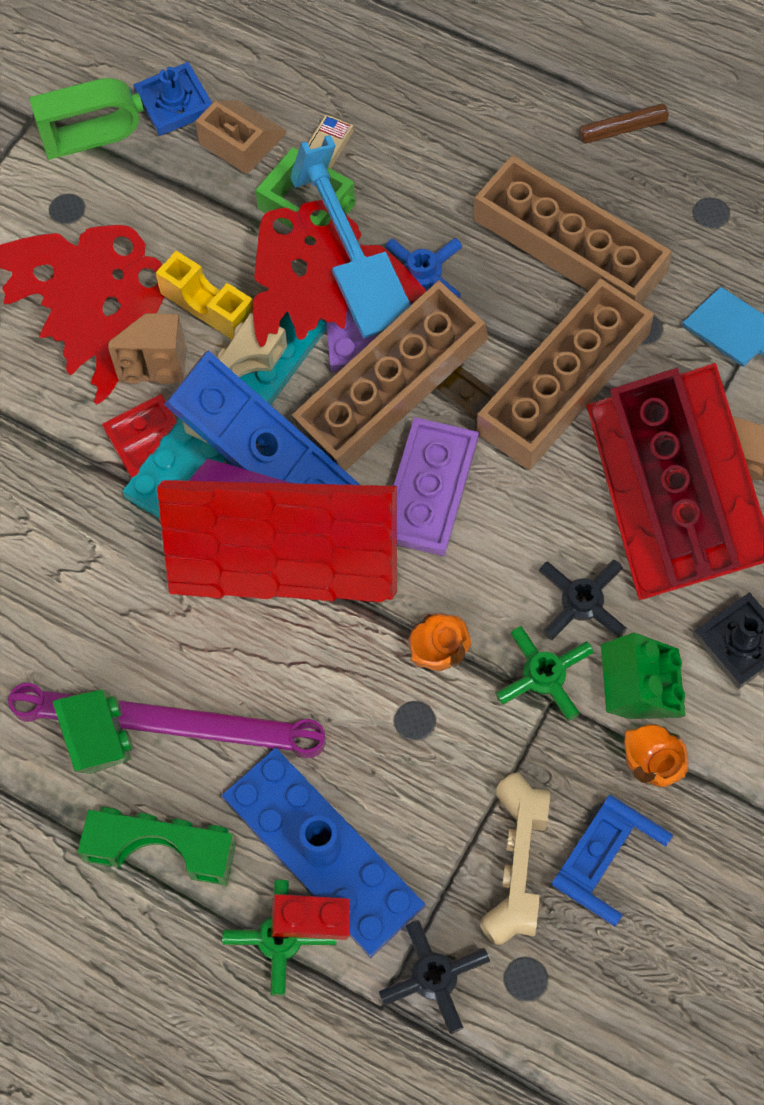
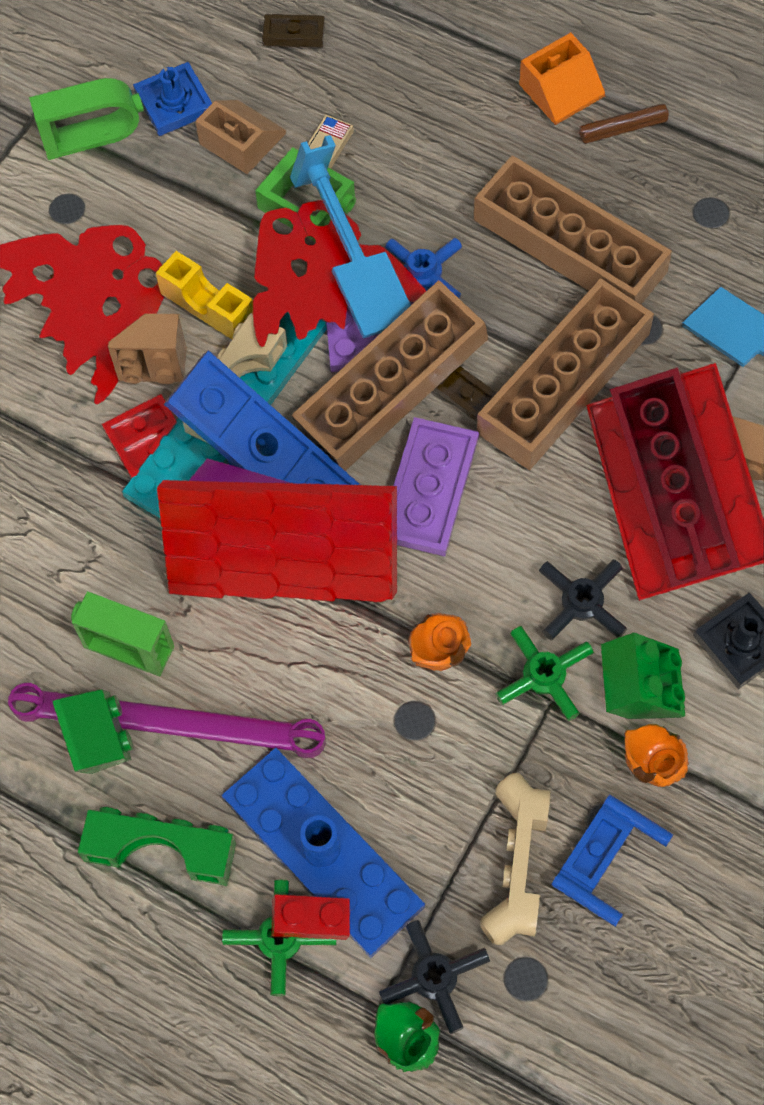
(122, 633): none -> bright green window
(293, 30): none -> dark brown plate
(406, 1035): none -> green hair
(561, 78): none -> orange slope

